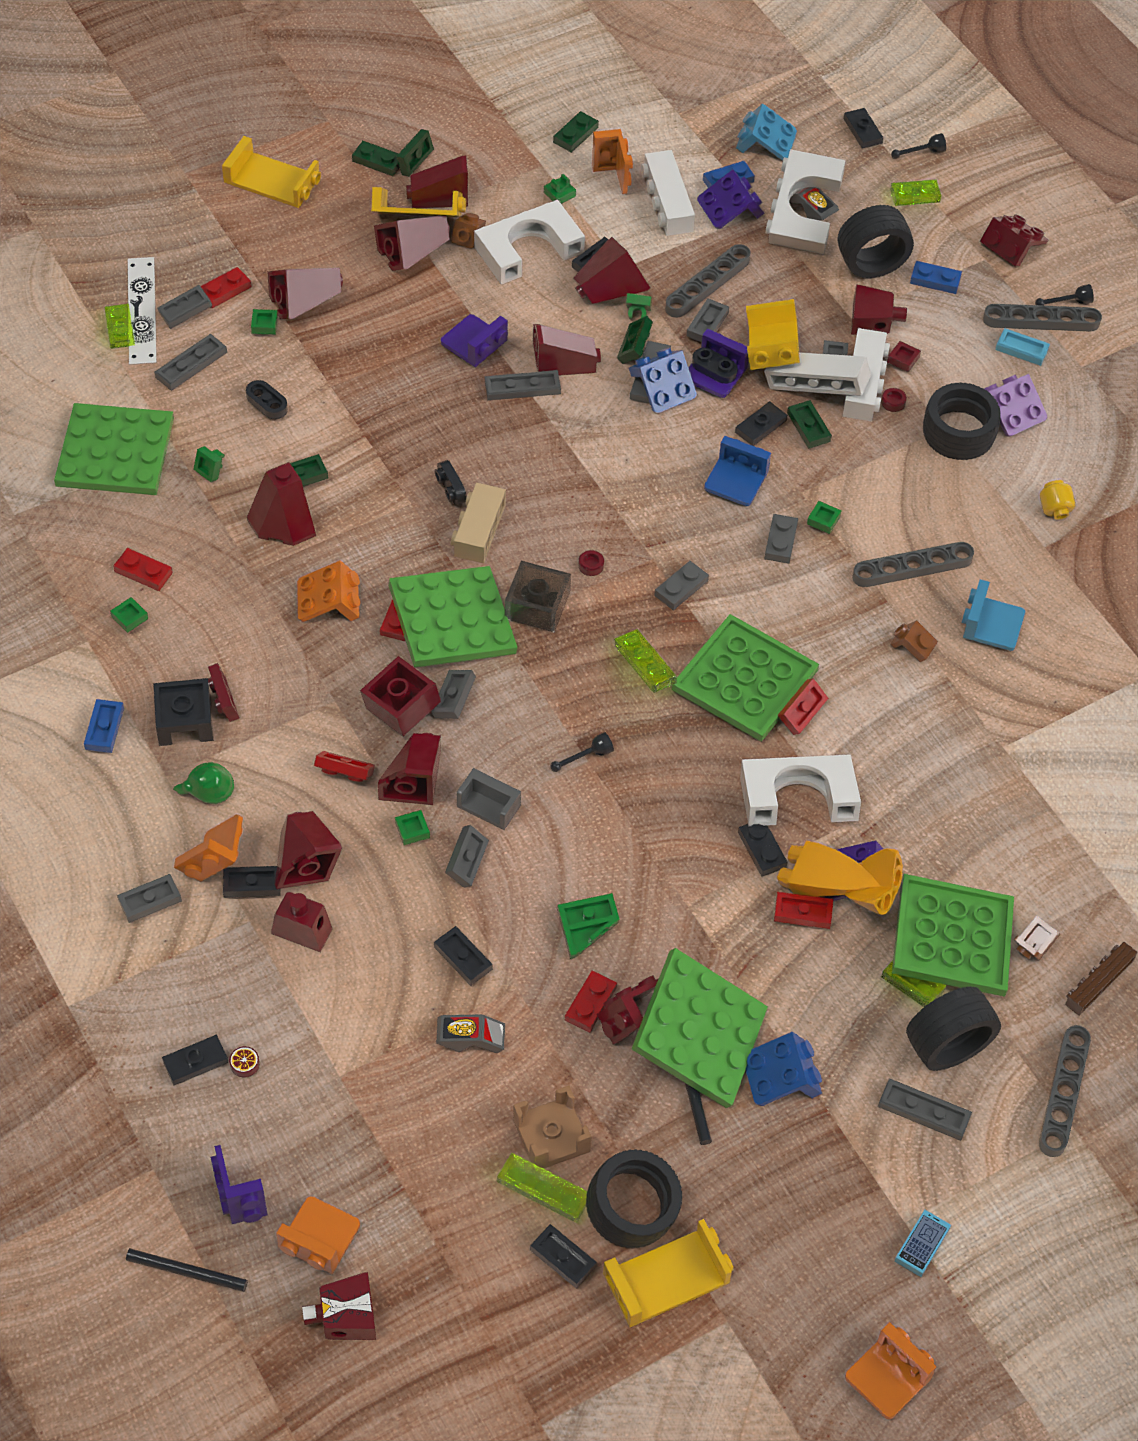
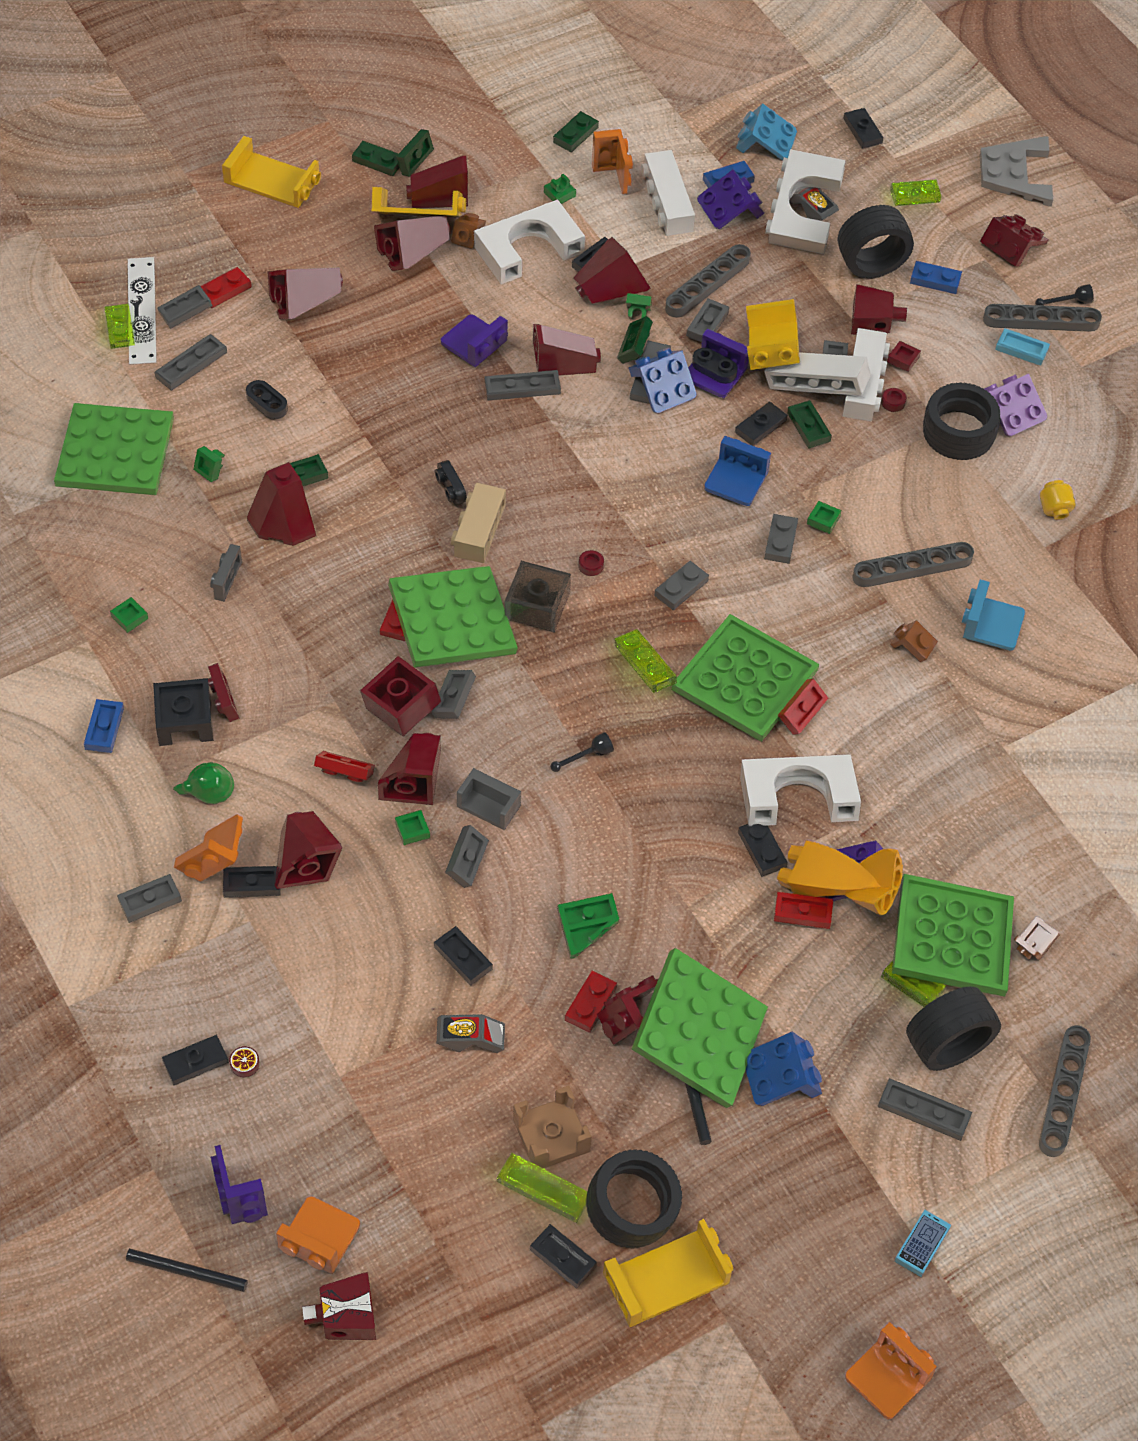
(143, 569): red plate -> none
(229, 566): none -> dark grey plate
(264, 321): green plate -> none
(302, 921): dark red torso -> none
(327, 590): orange bracket -> none
(936, 144): black hinge -> none
(1005, 169): none -> light grey wing
(1100, 978): reddish brown piece -> none

